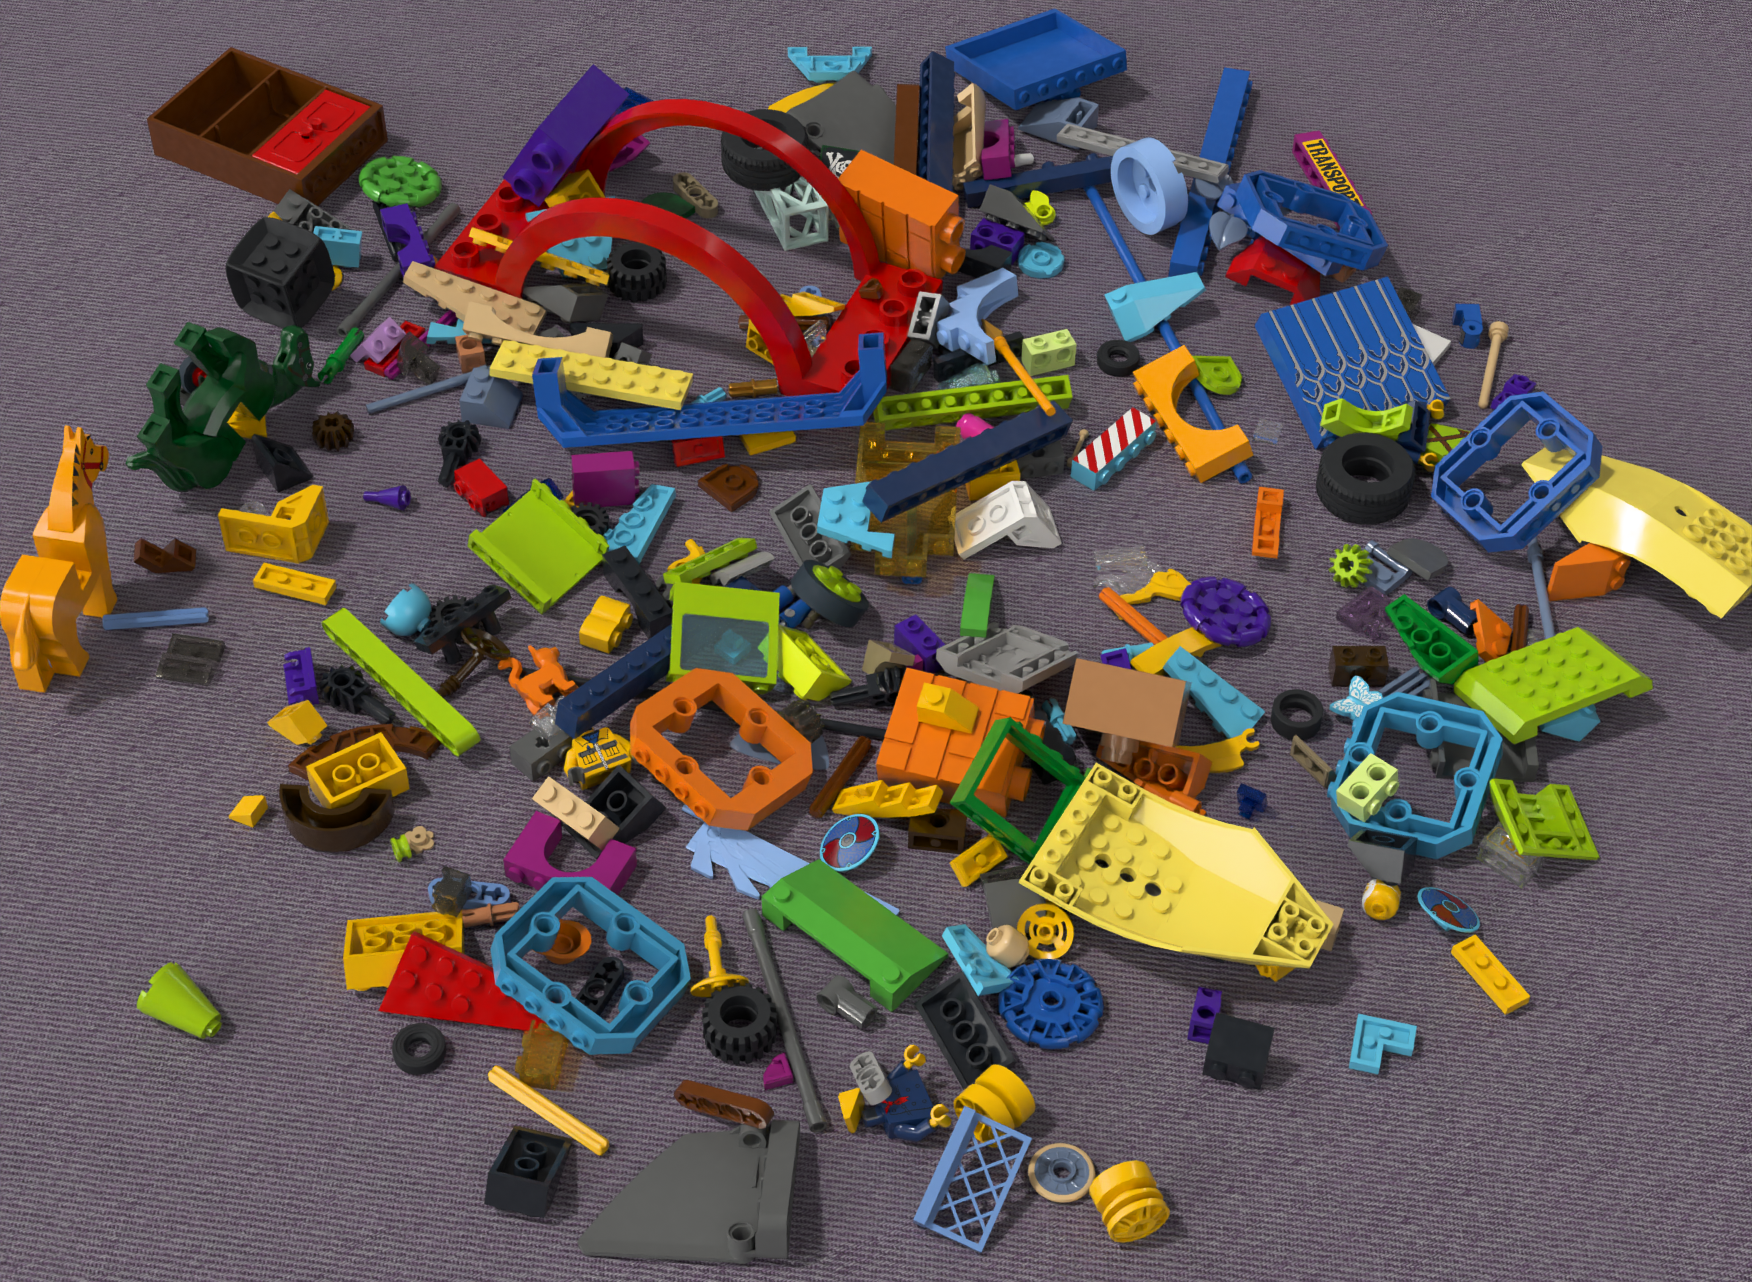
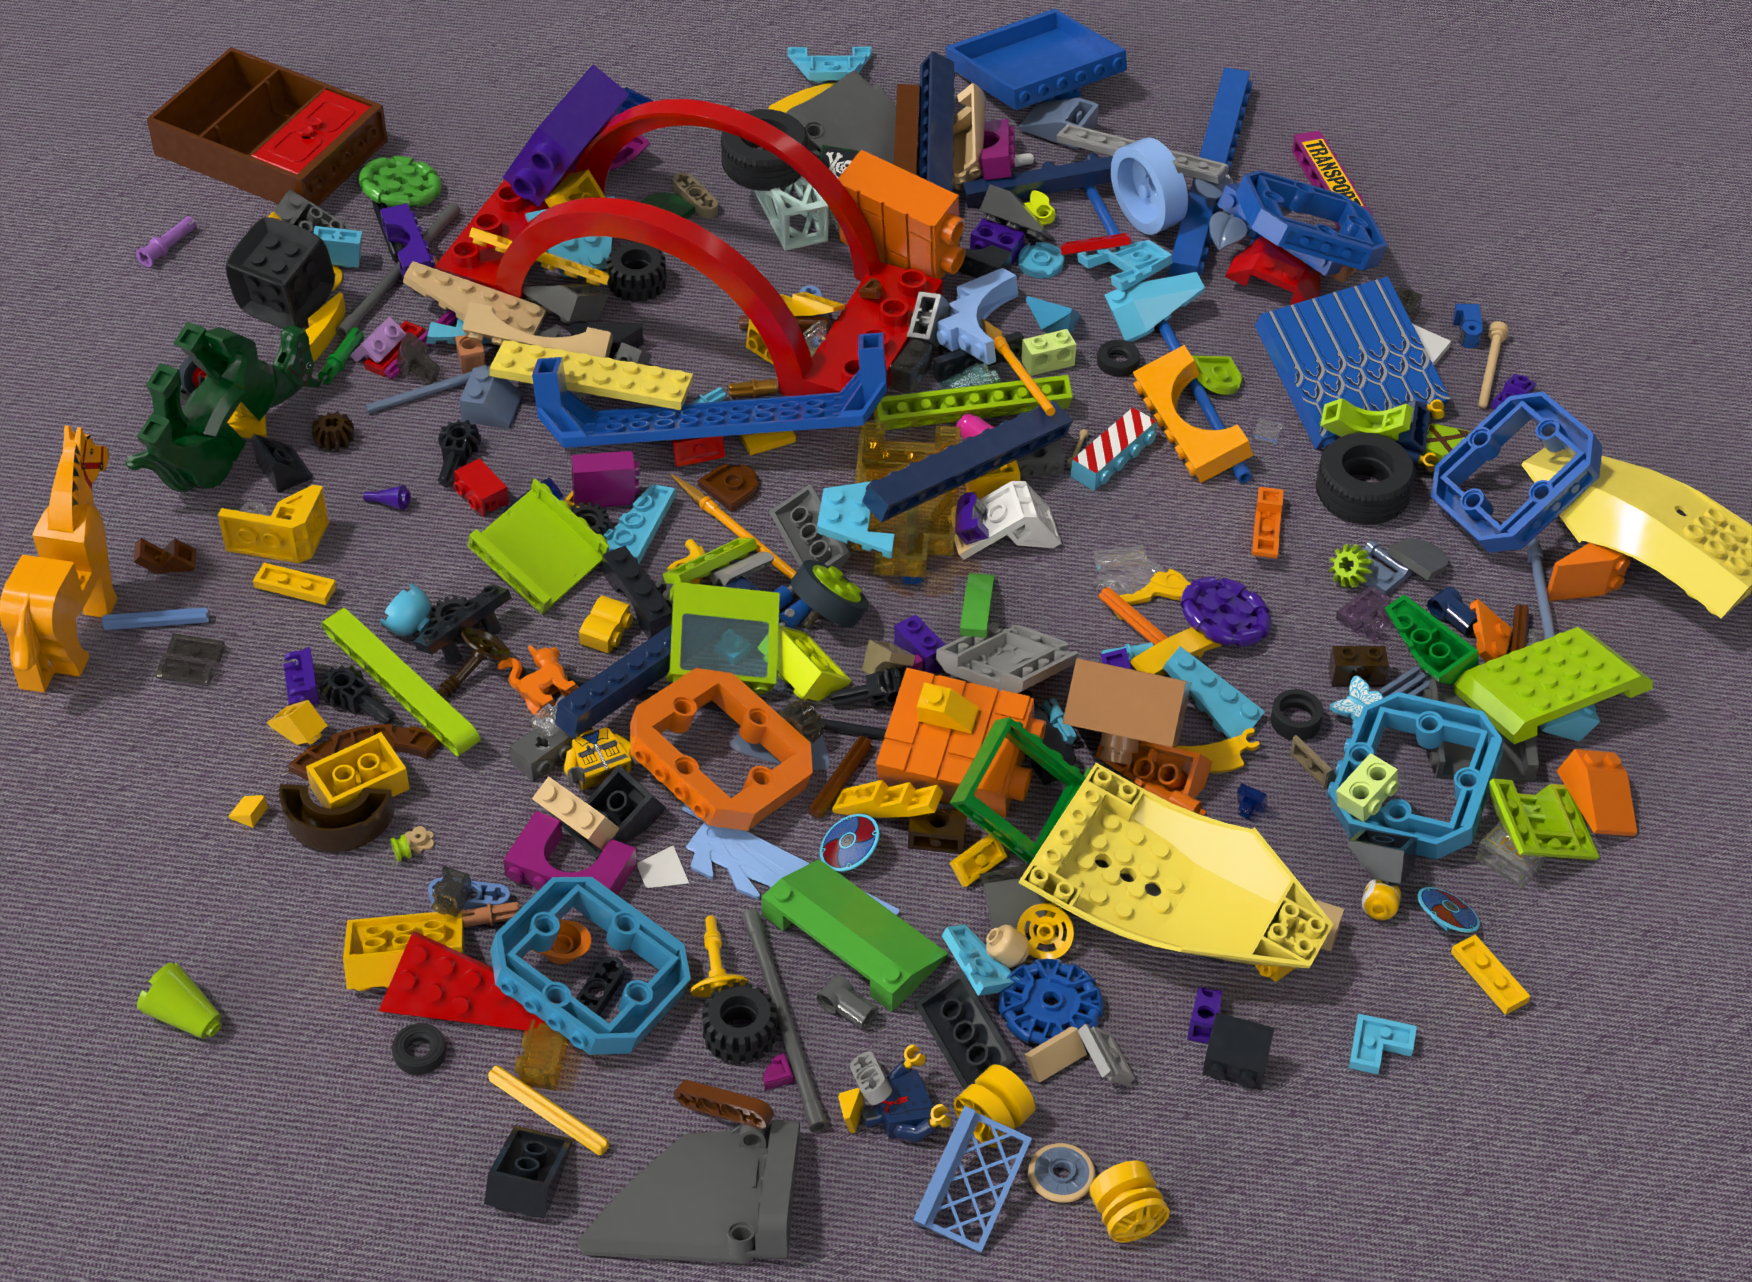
(159, 247): none -> medium lavender pin
(324, 324): none -> yellow slope
(662, 869): none -> white sticker
(708, 505): none -> light orange piece
(969, 519): none -> dark purple leg
(1052, 316): none -> dark azure slope
(1055, 1054): none -> tan tile
(1096, 243): none -> red tile
(1106, 1055): none -> light grey plate
(1136, 260): none -> medium azure wing
(1600, 791): none -> orange slope

